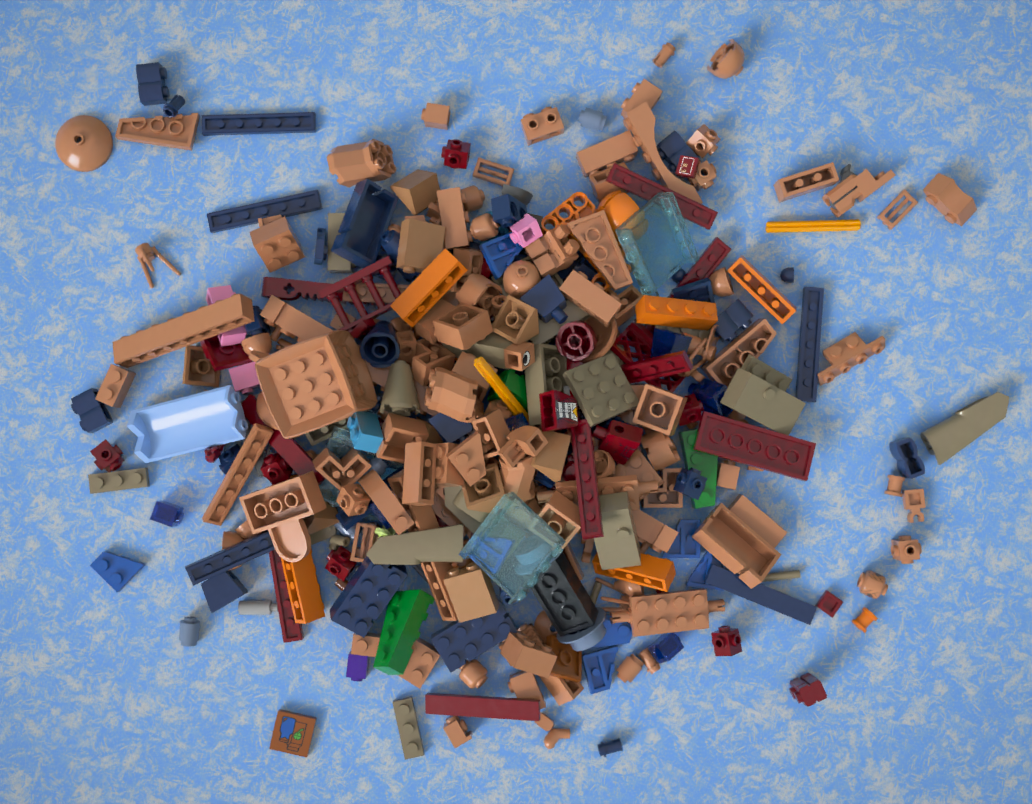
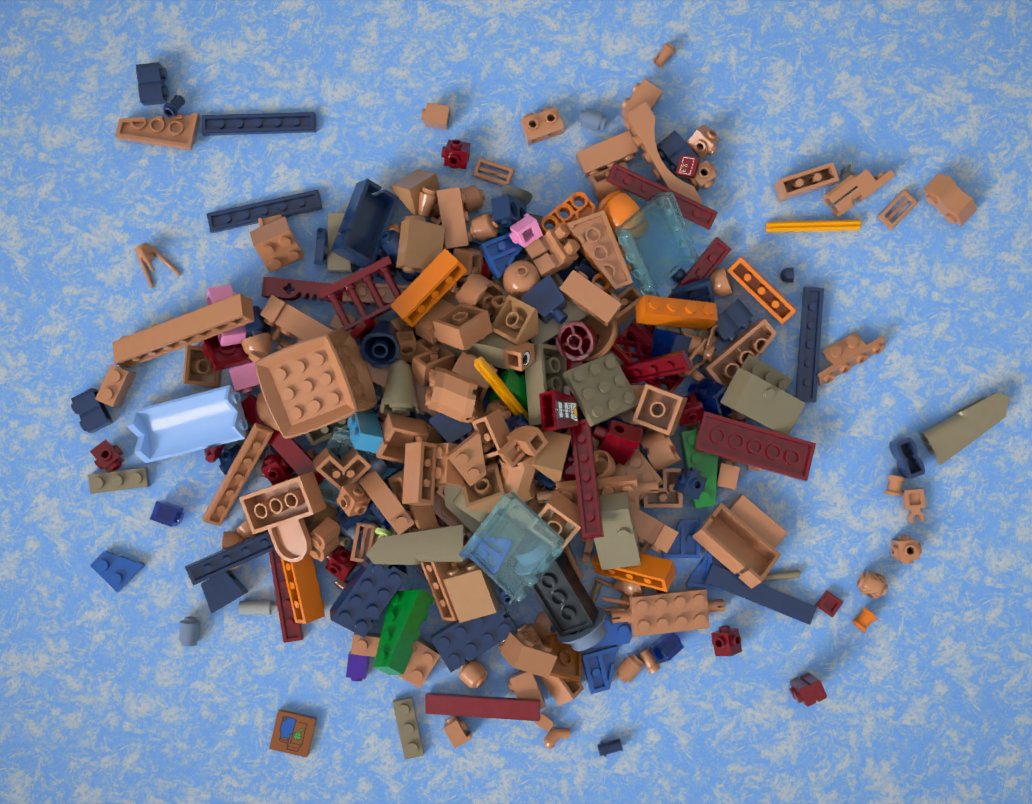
(92, 149): nougat dish -> none
(324, 539): none -> nougat brick
(360, 162): nougat brick -> none
(427, 199): none -> nougat cone
(727, 60): nougat cylinder -> none

